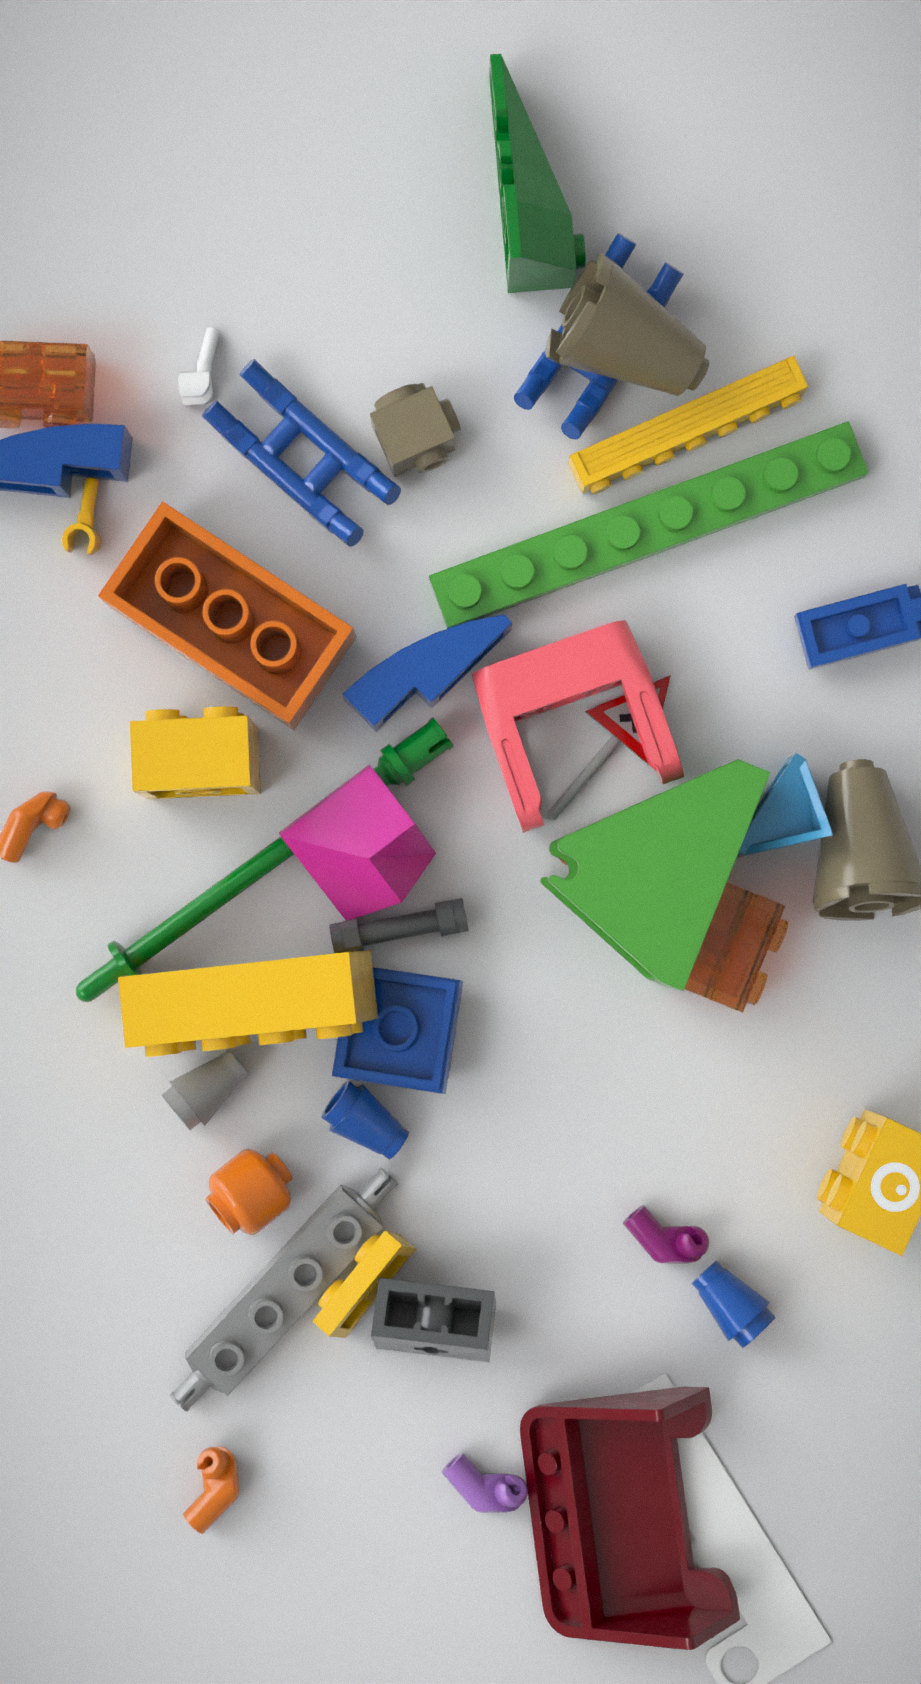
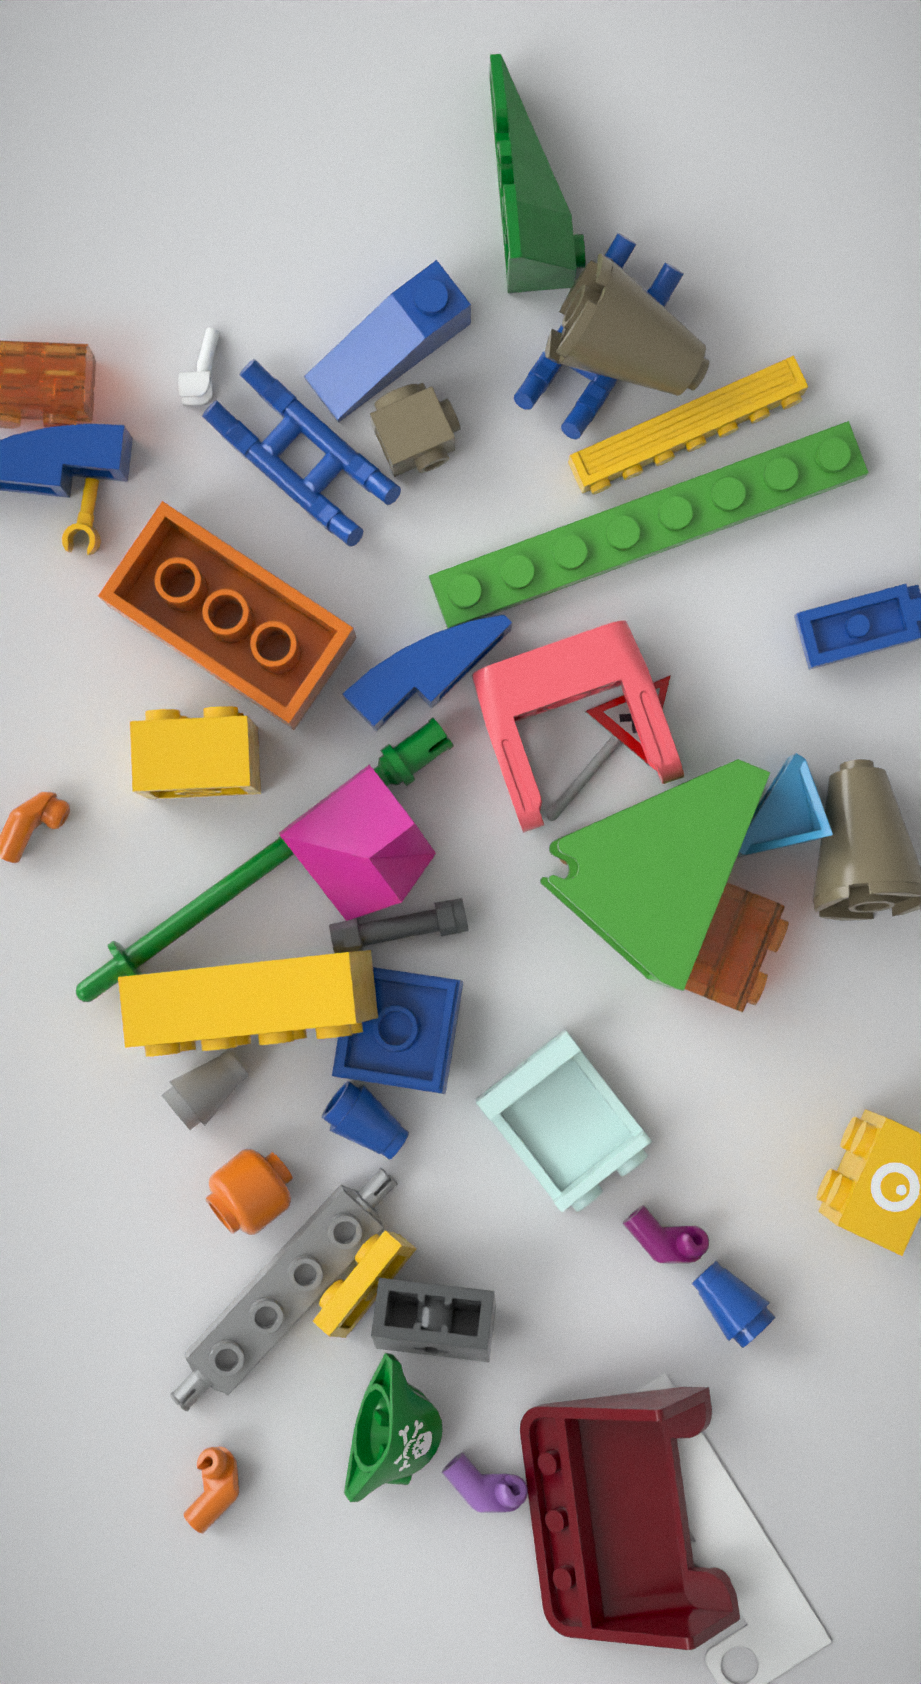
(391, 341): none -> slope
(392, 1433): none -> green hat
(565, 1123): none -> light aqua panel

